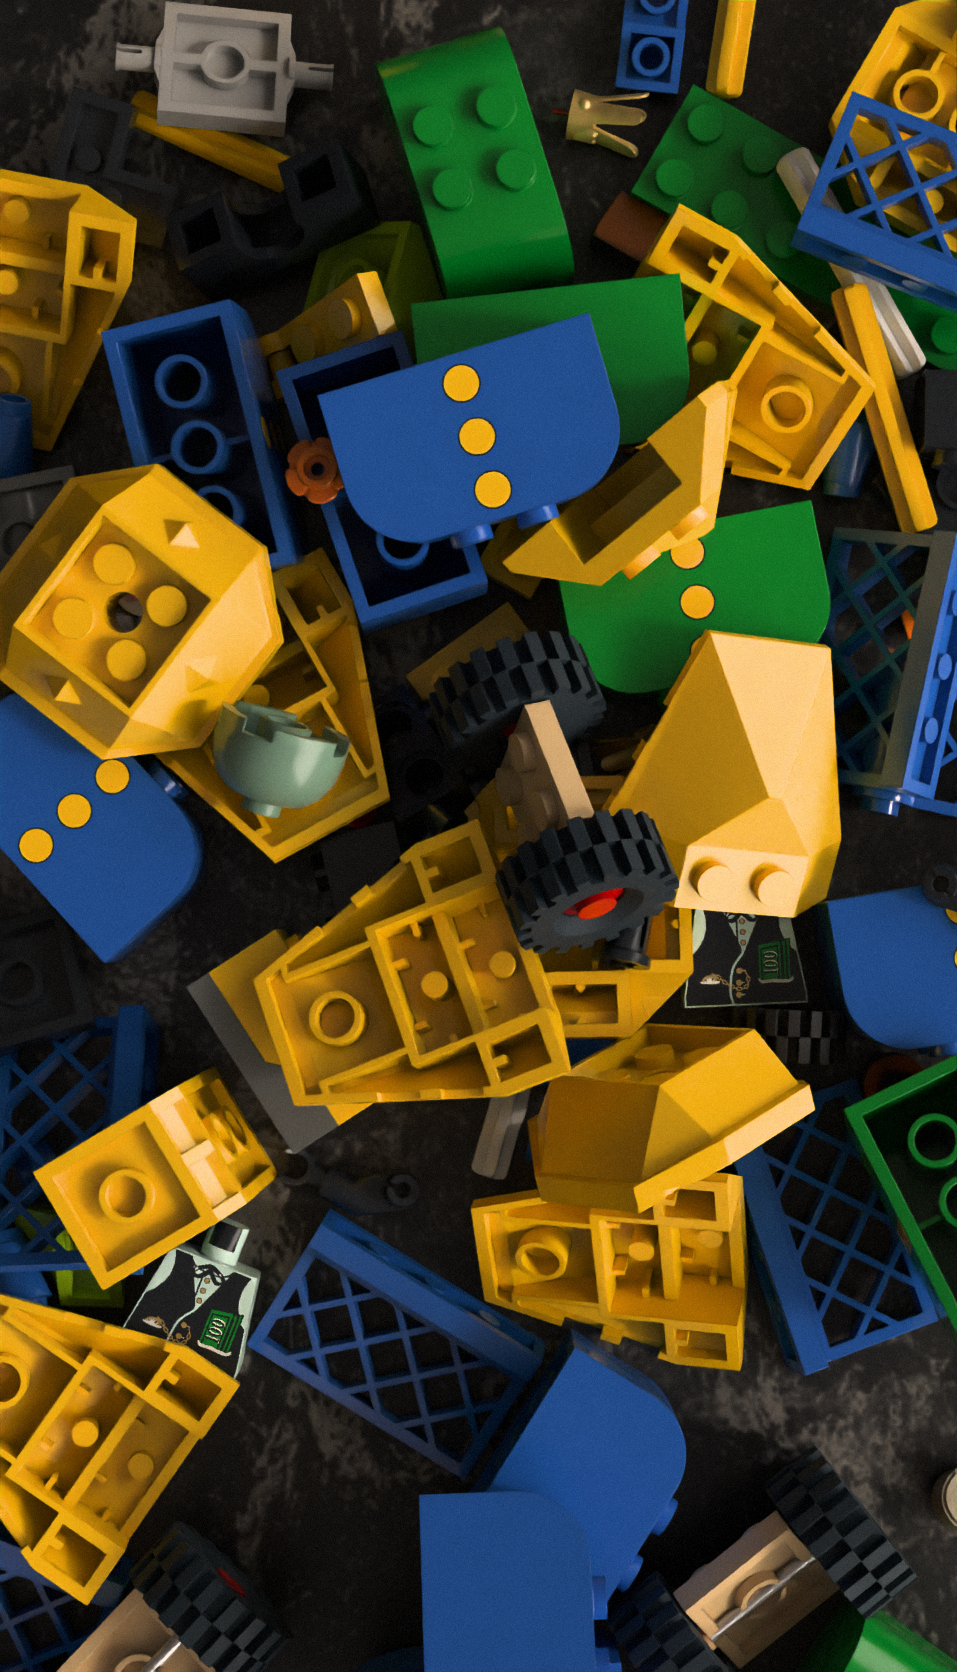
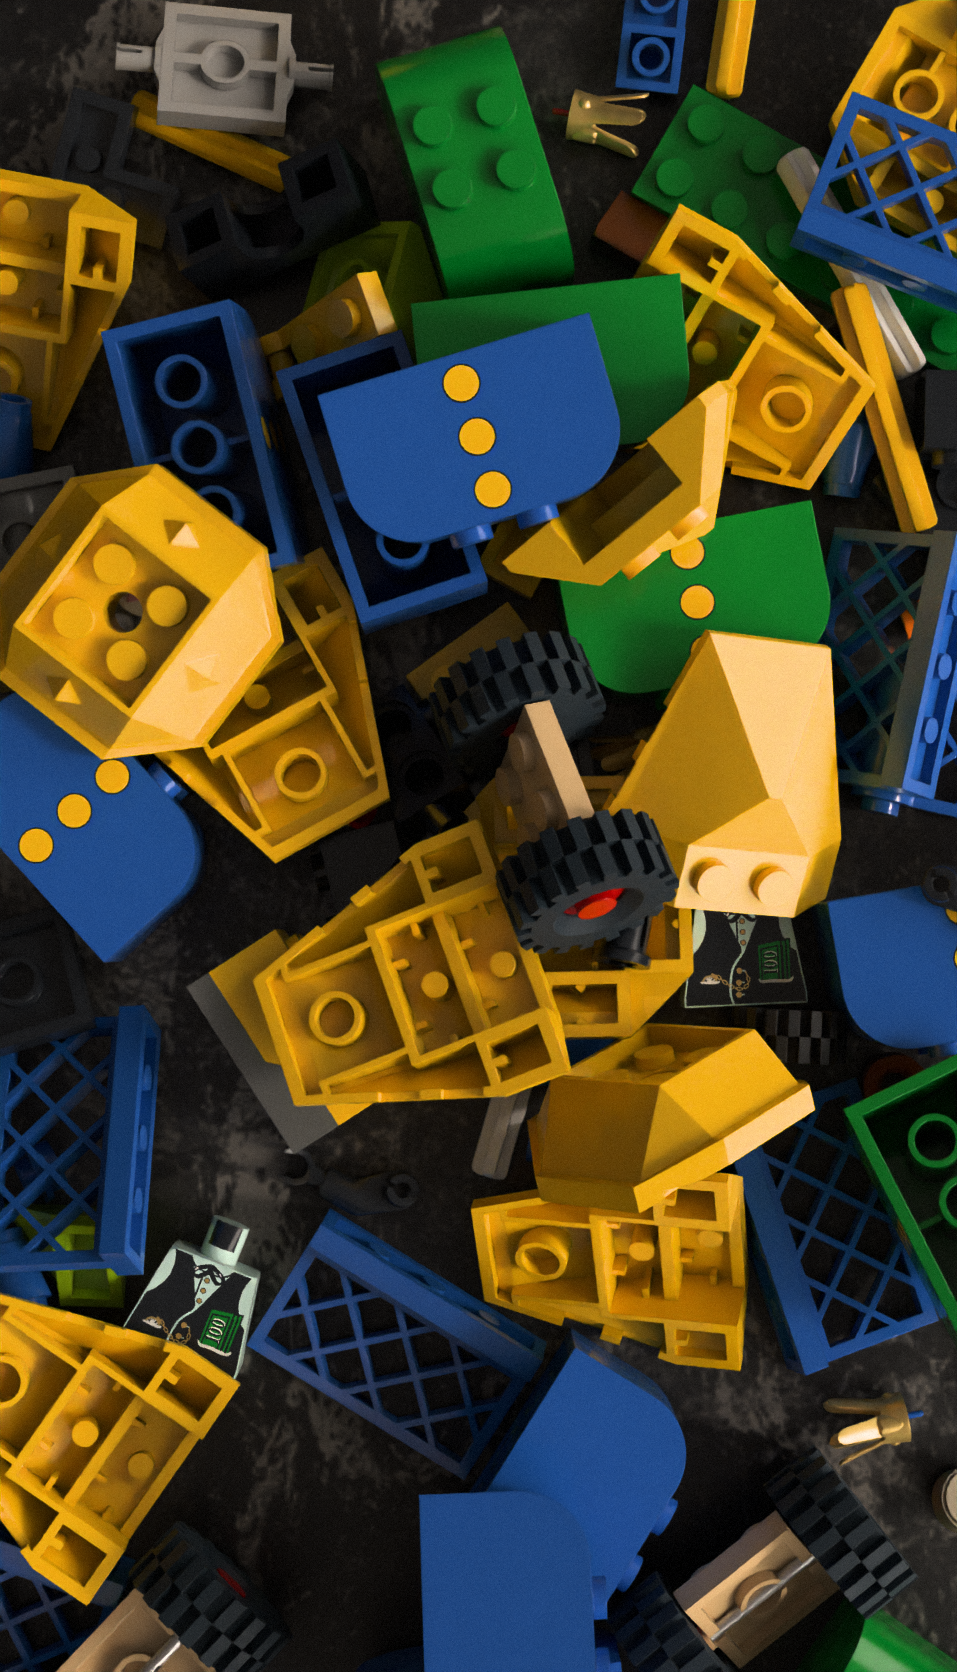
(157, 1177): yellow bracket -> none
(275, 757): sand green cylinder -> none
(299, 475): orange plate -> none
(888, 1426): none -> pearl gold piece

